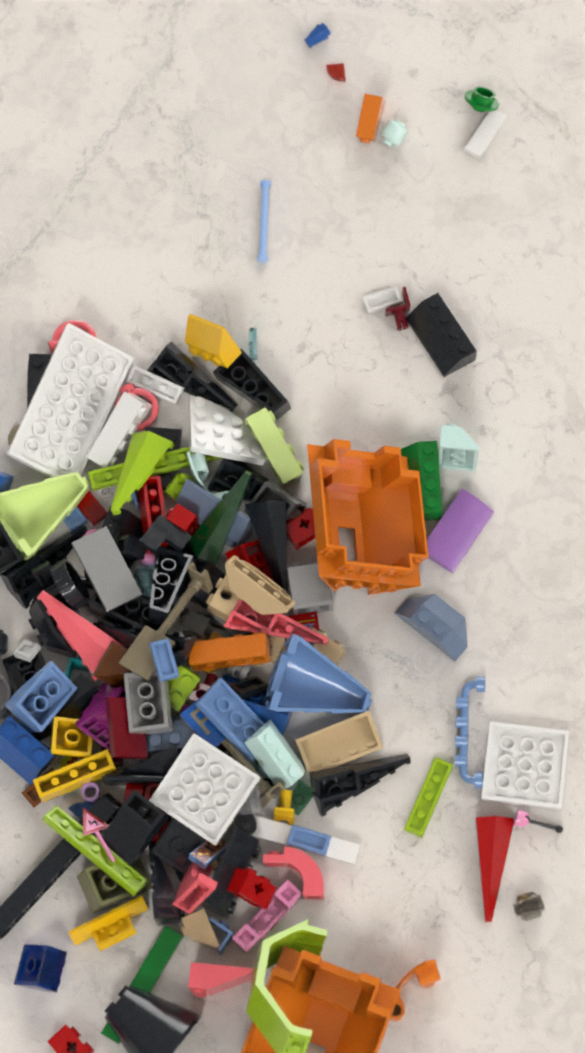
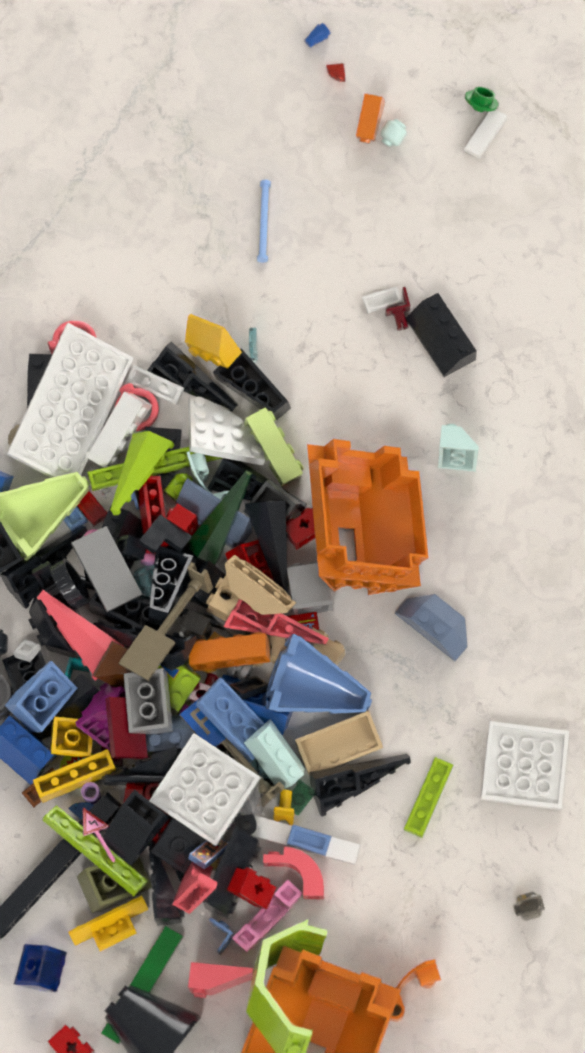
(164, 660): medium blue tile -> none
(199, 929): tan slope -> none
(424, 458): green slope -> none
(457, 530): medium lavender slope -> none
(462, 740): medium blue bar -> none
(493, 844): red wedge -> none
(522, 819): hinge -> none

